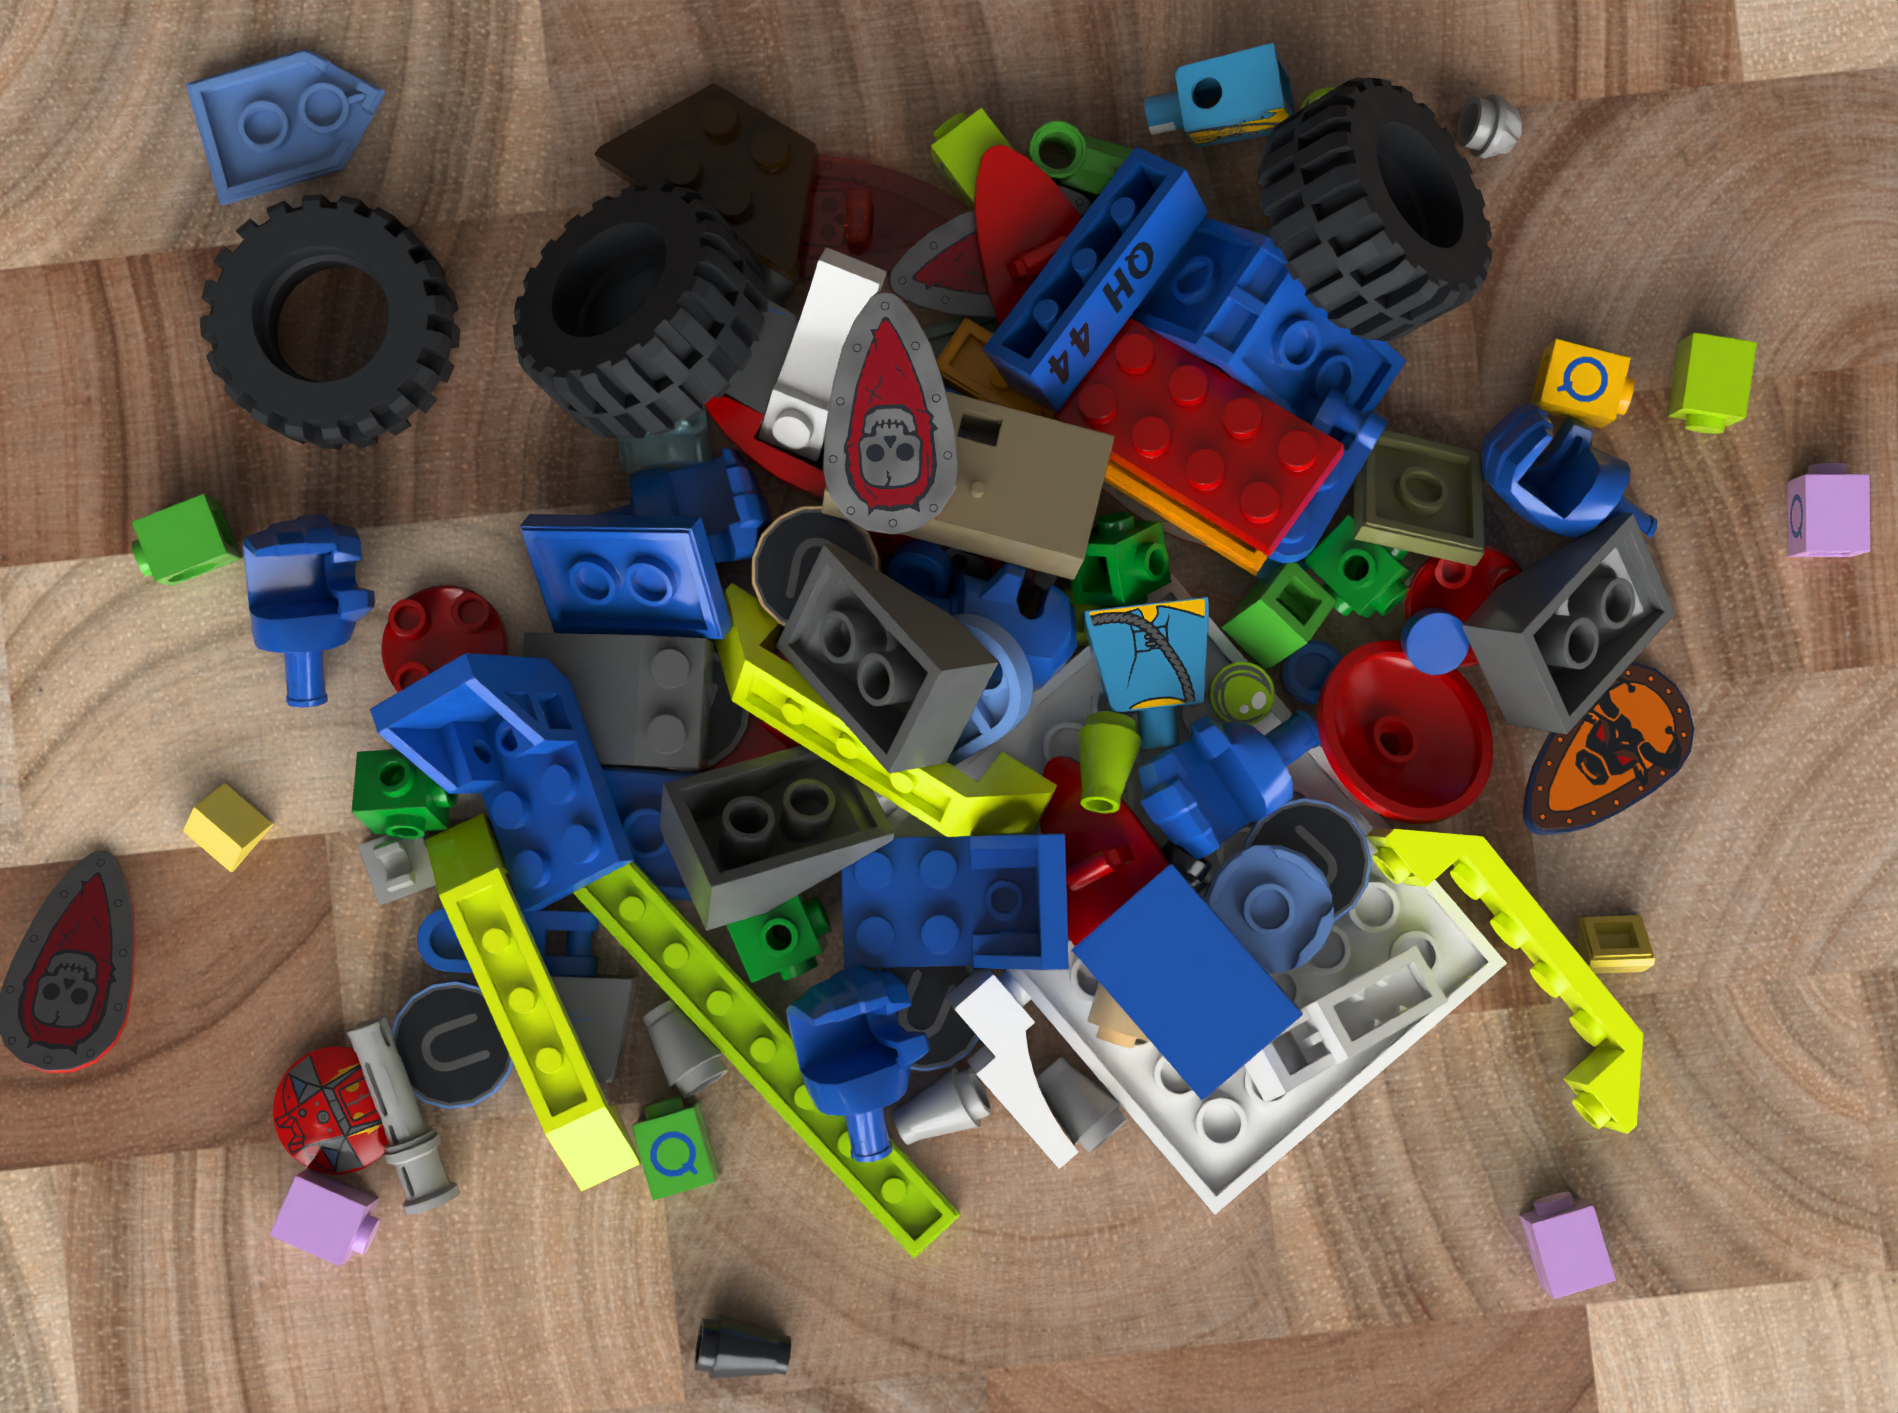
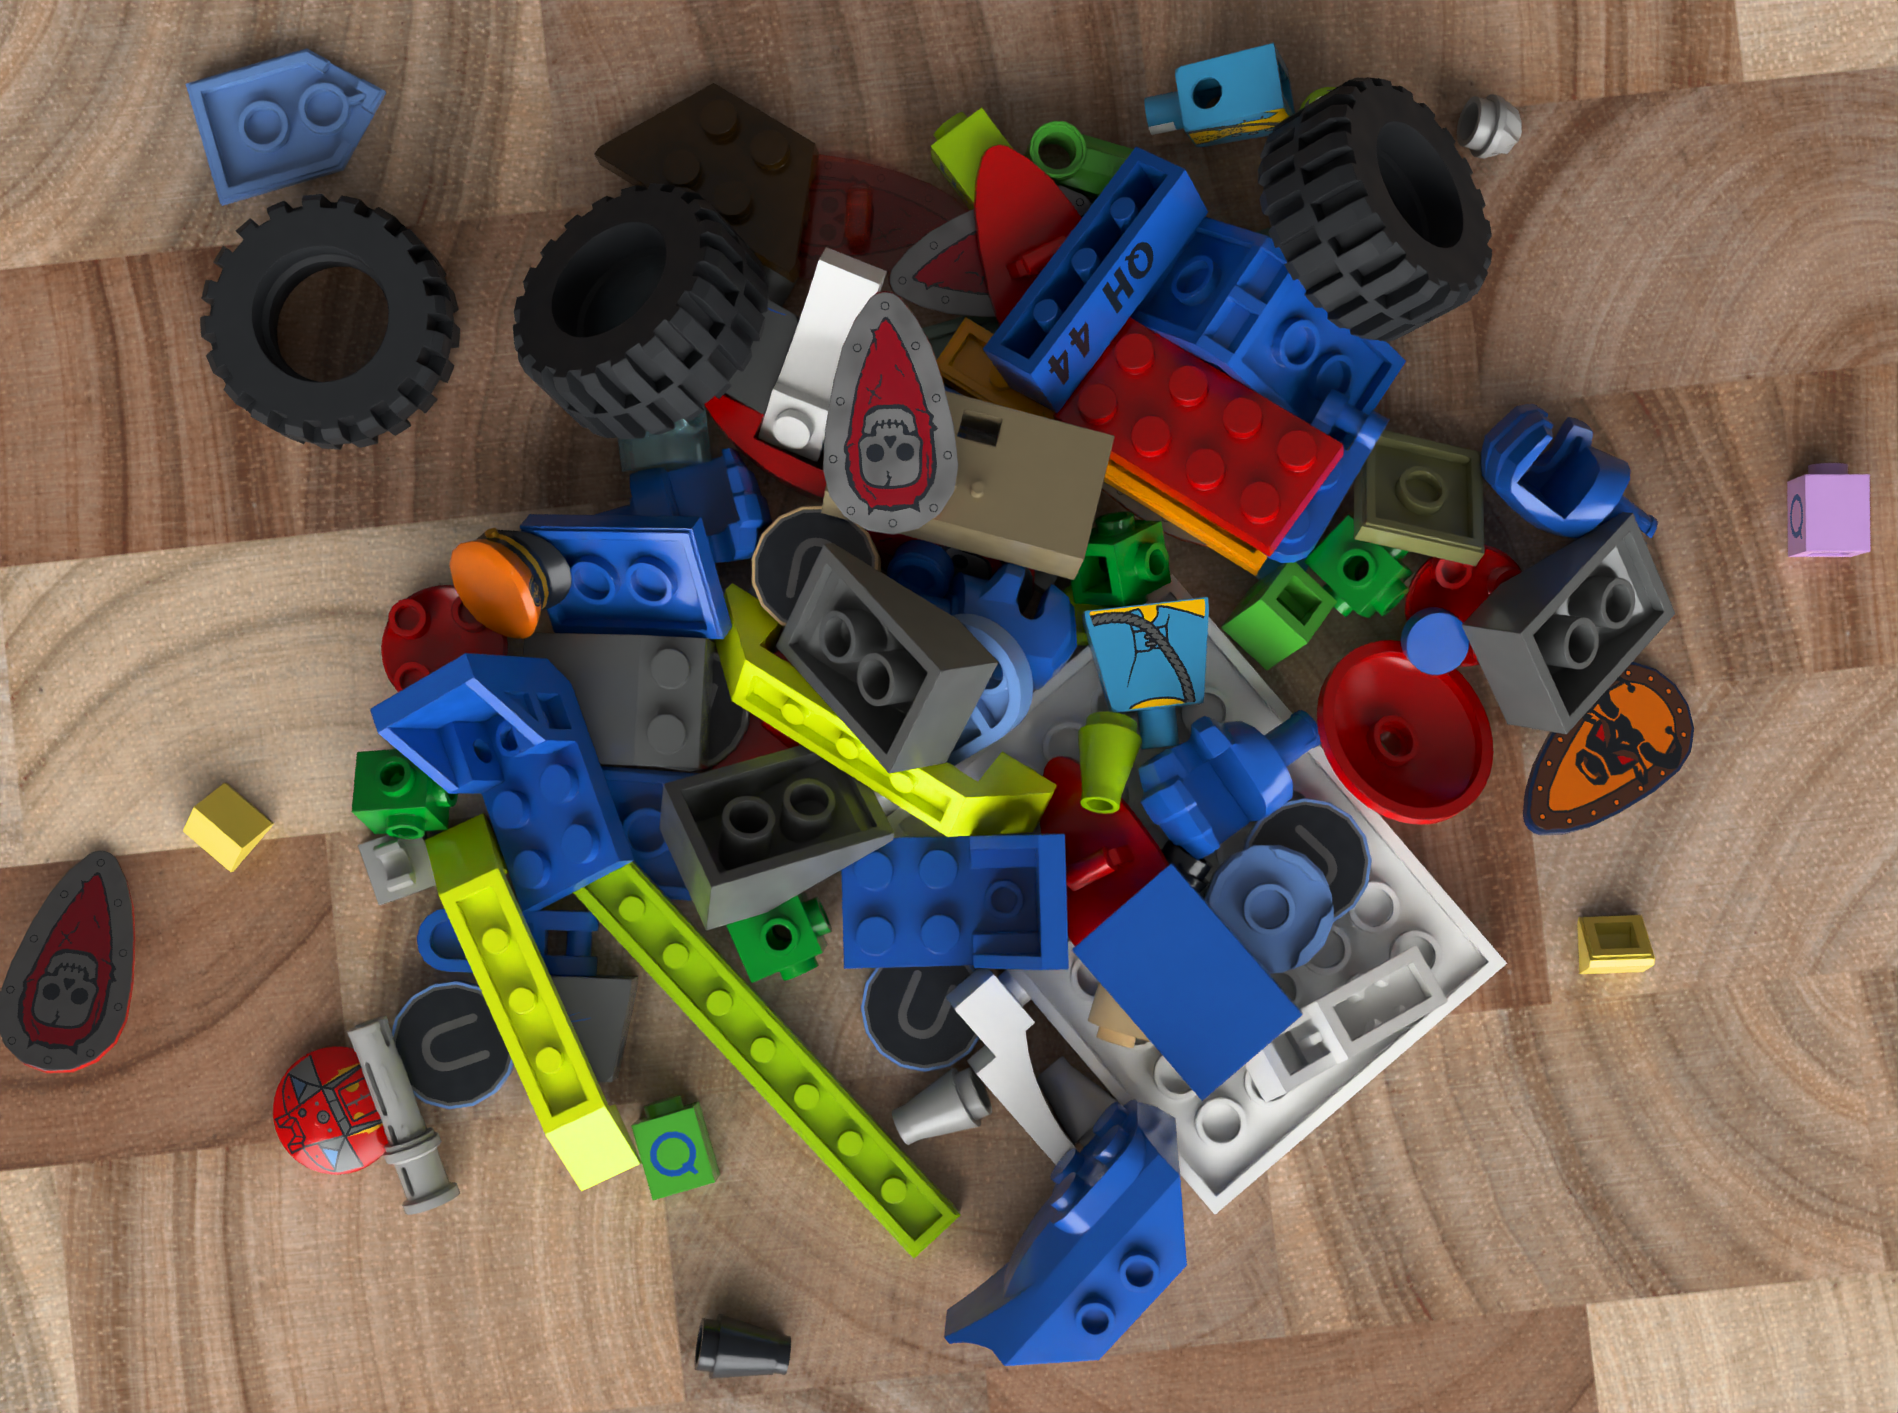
(184, 541): bright green brick -> none
(304, 597): blue piece -> none
(326, 1217): lavender brick -> none
(509, 579): none -> orange piece
(683, 1050): light grey cone -> none
(856, 1051): blue piece -> none
(1090, 1252): none -> blue slope
(1241, 693): lime tile -> none
(1306, 670): blue tile -> none
(1566, 1245): lavender brick -> none
(1582, 383): yellow brick -> none
(1609, 1076): neon yellow slope -> none
(1711, 382): lime brick -> none

